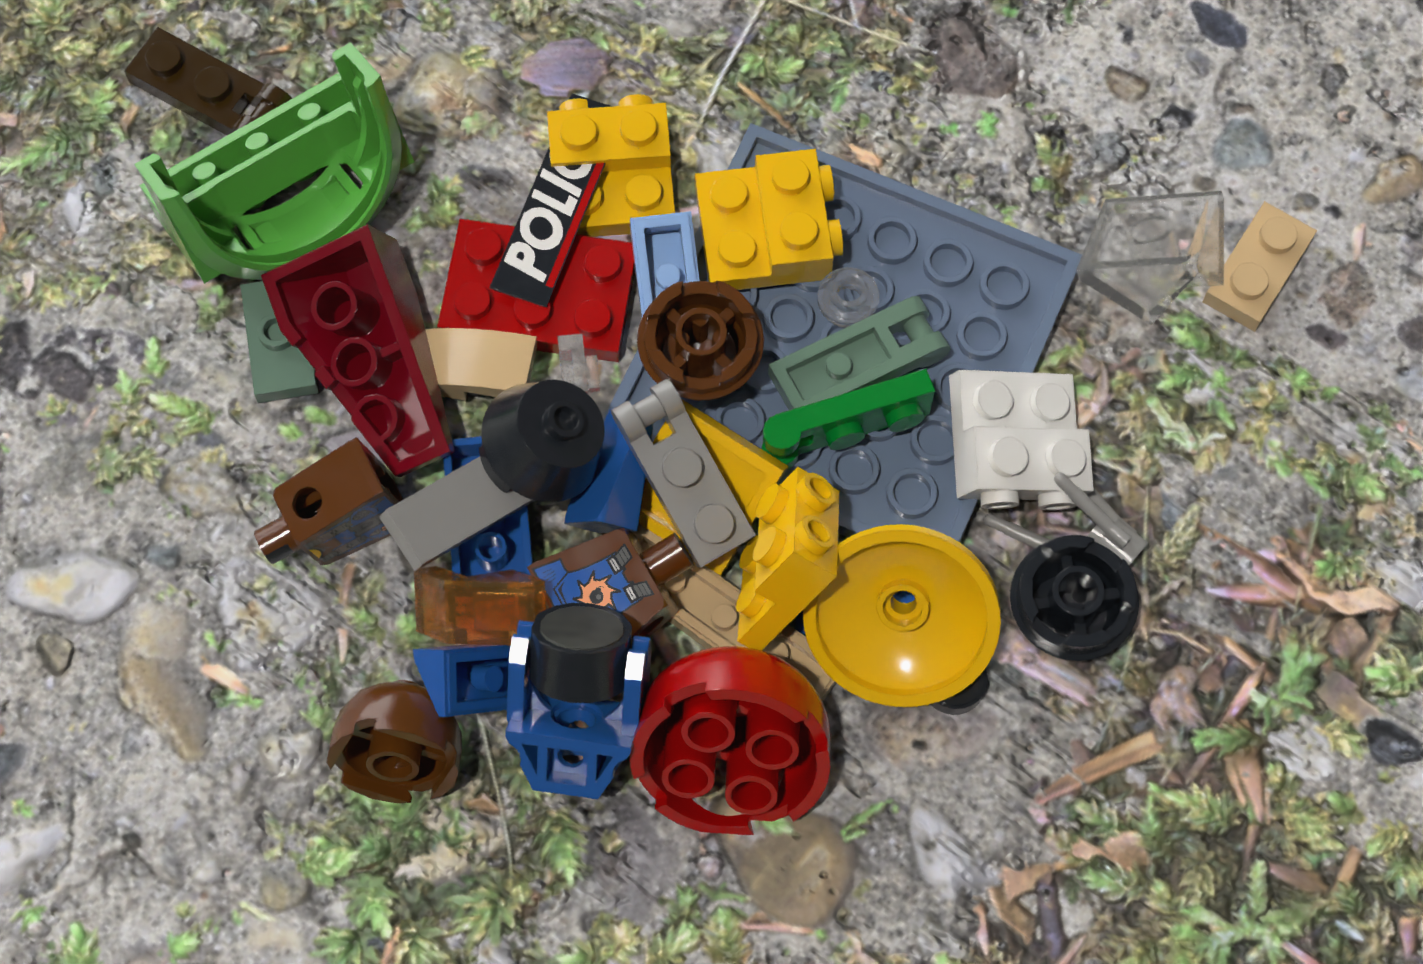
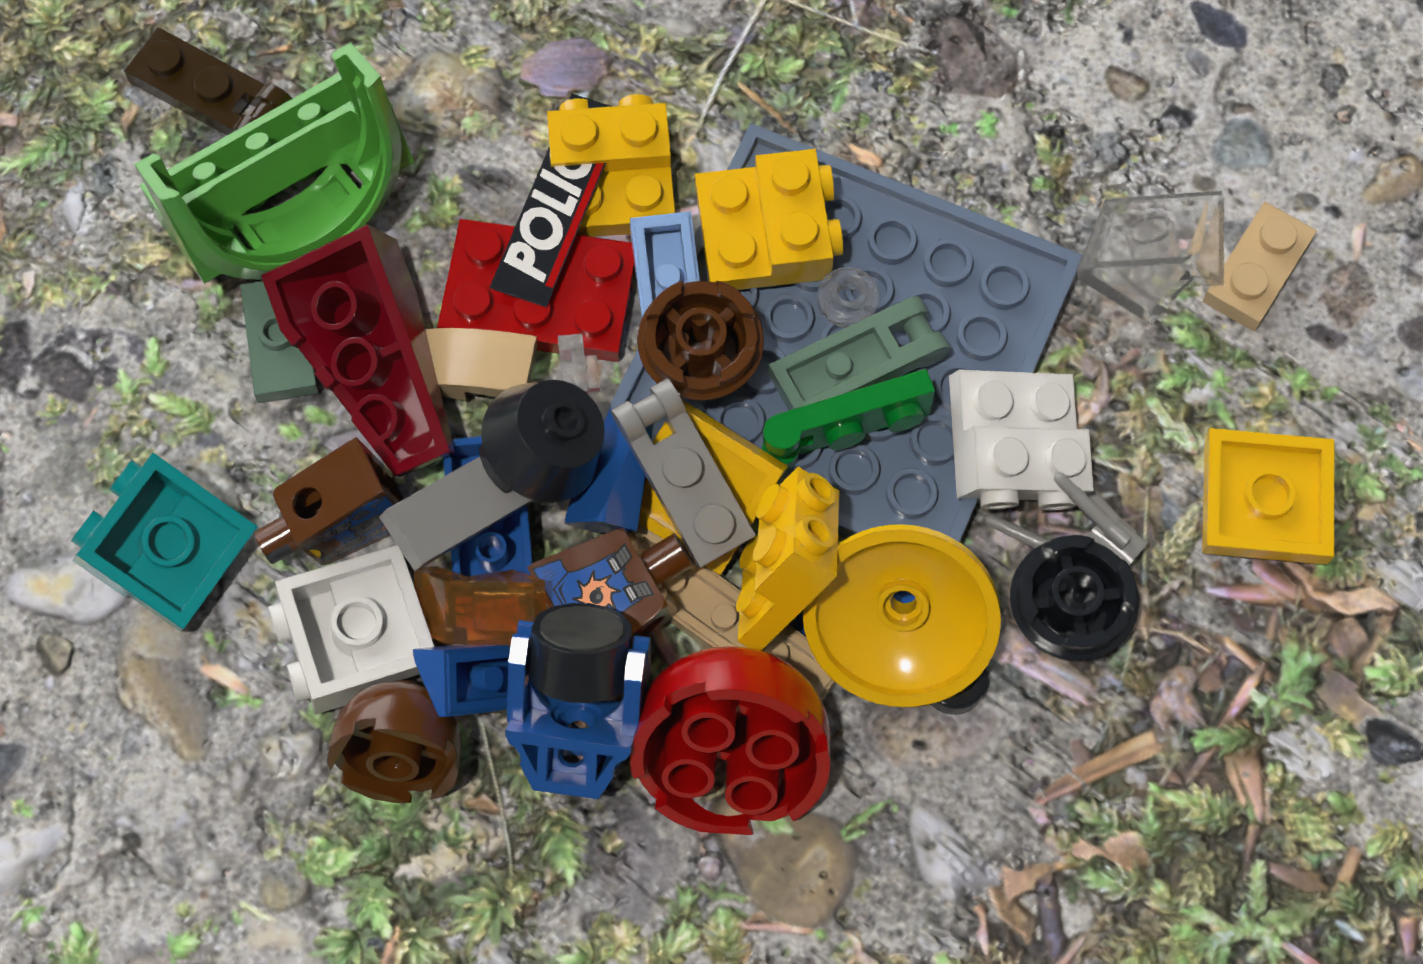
(162, 540): none -> teal plate
(350, 626): none -> white plate
(1268, 496): none -> yellow plate

